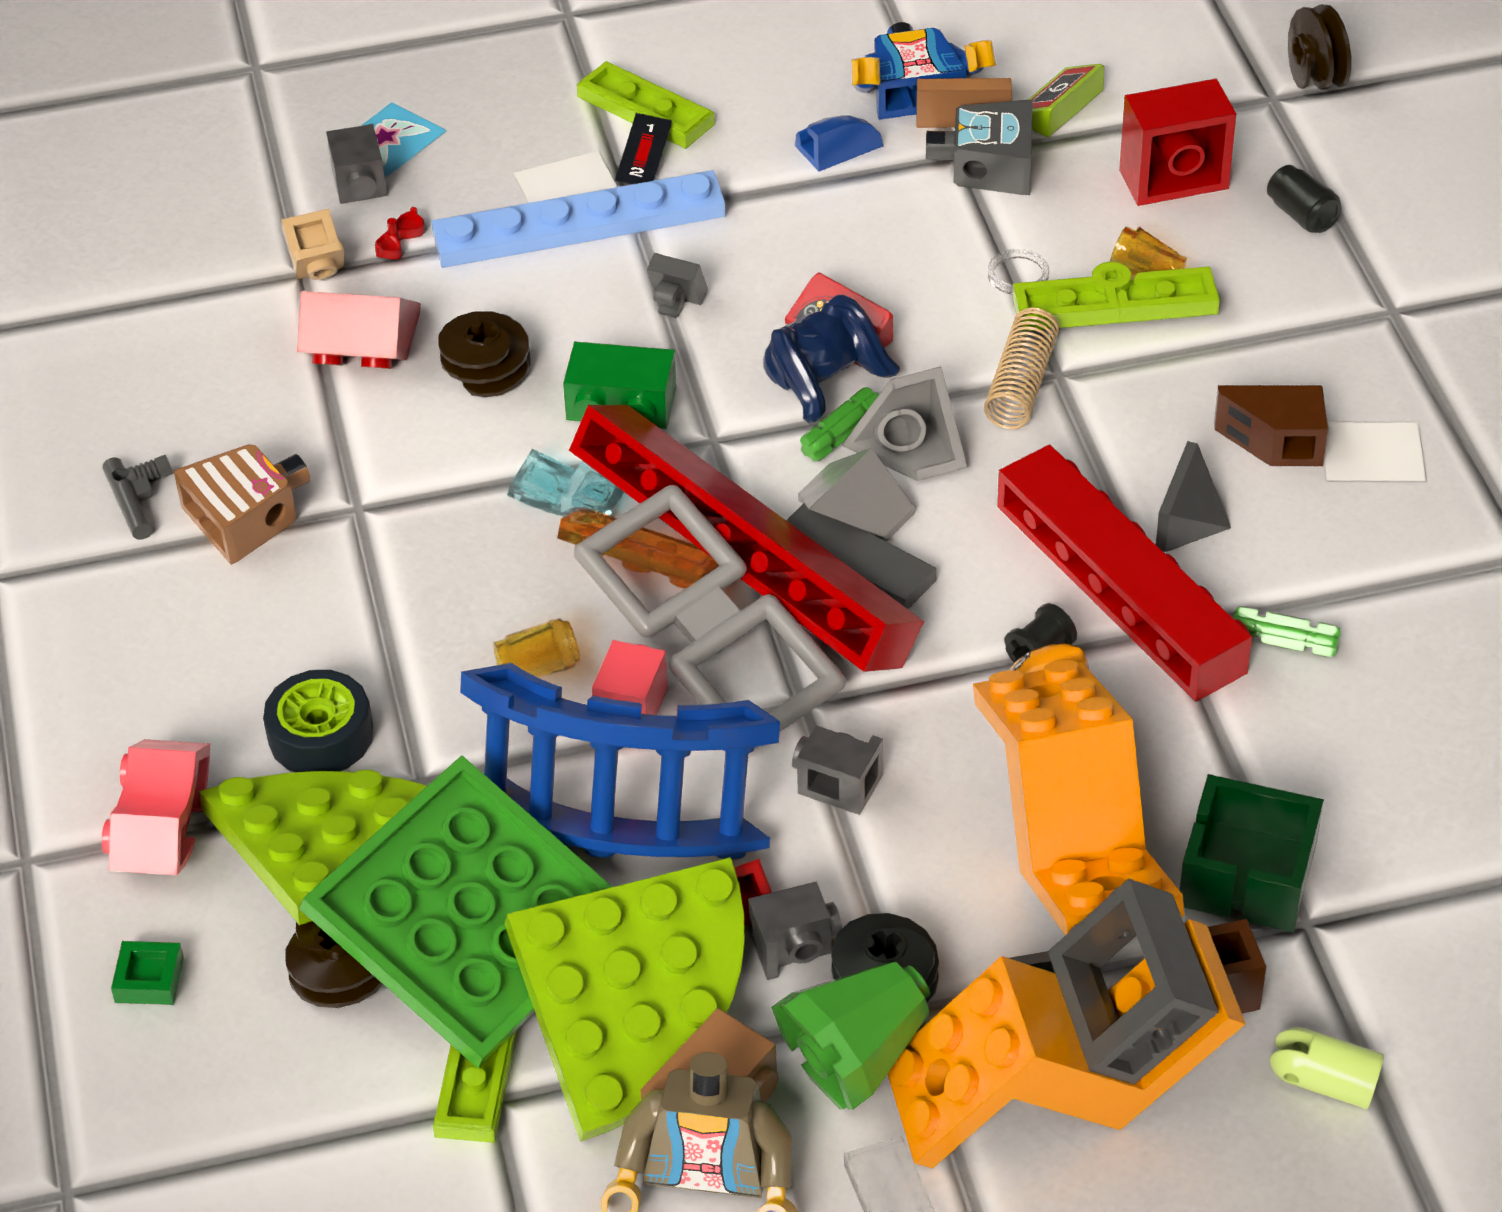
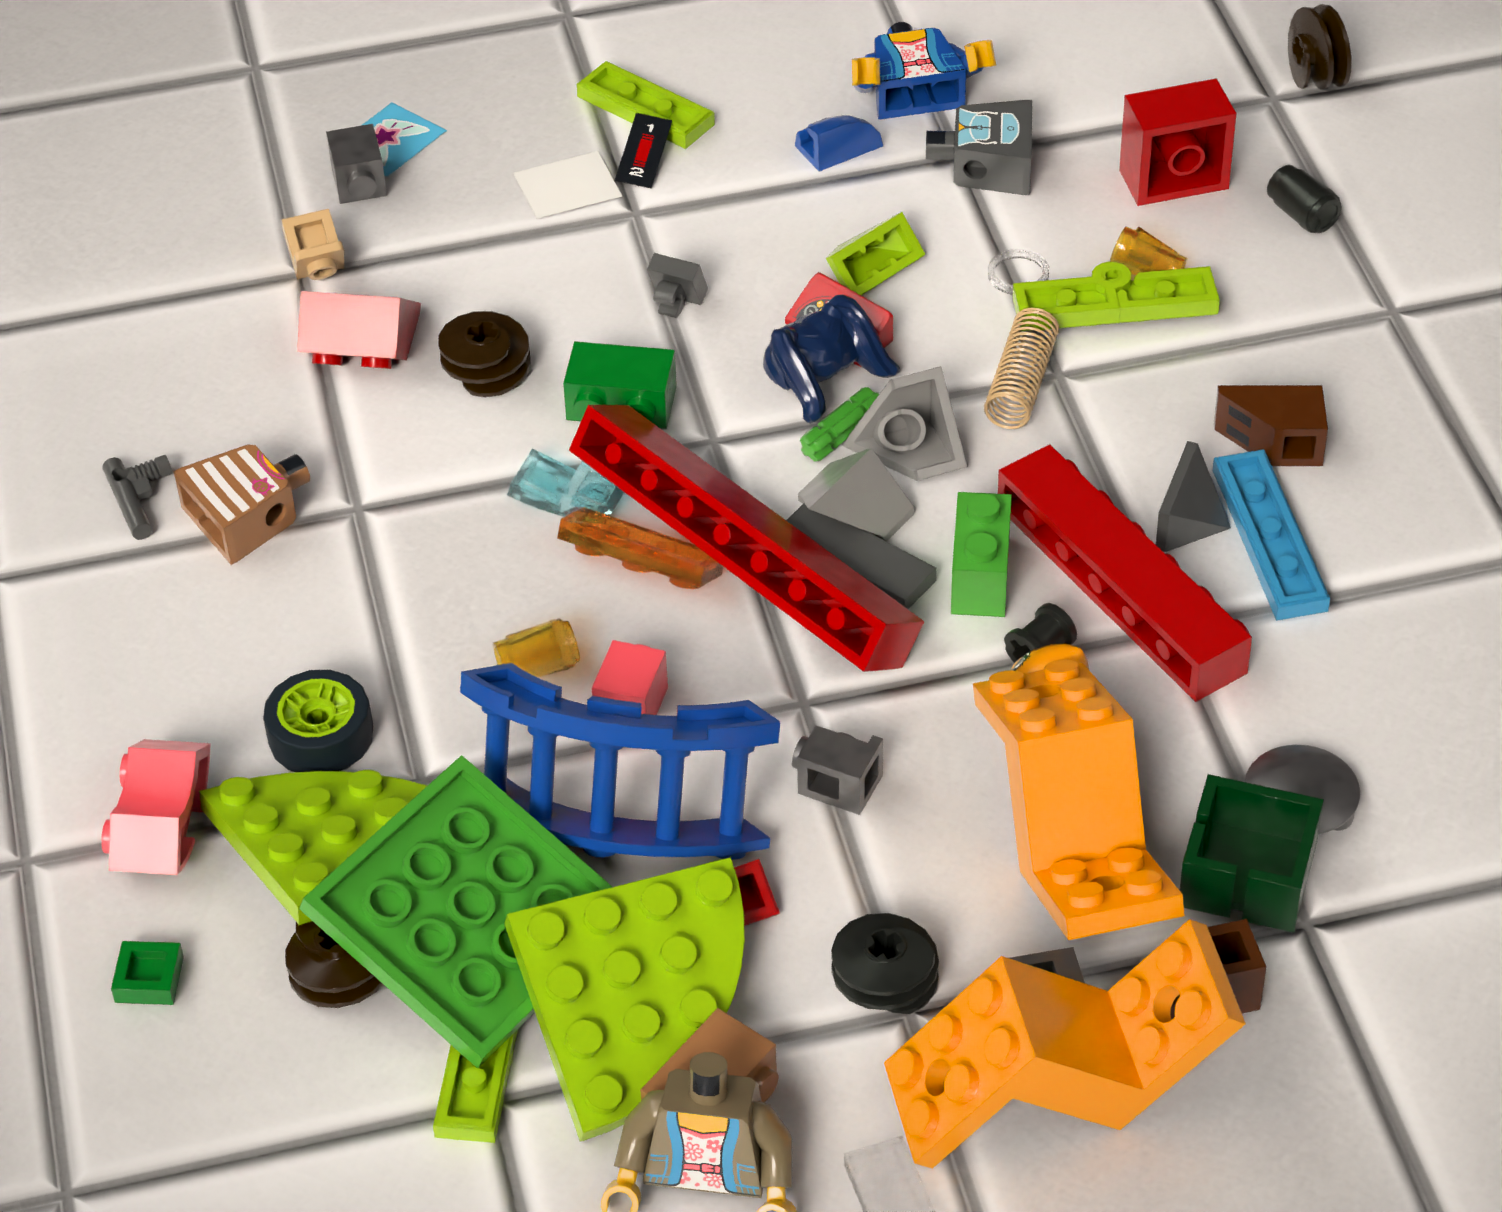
(407, 226): red piece -> none
(578, 218): light blue plate -> none
(703, 608): light grey bar -> none
(792, 926): flat silver brick -> none
(854, 1028): bright green cone -> none
(875, 254): none -> lime slope
(940, 97): medium nougat tile -> none
(981, 554): none -> bright green brick
(1065, 96): lime slope -> none
(1178, 1004): dark grey window -> none
(1271, 535): none -> dark azure tile
(1290, 631): axle -> none
(1314, 774): none -> flat silver dish
(1327, 1065): yellowish green piece -> none
(1373, 452): white sticker -> none

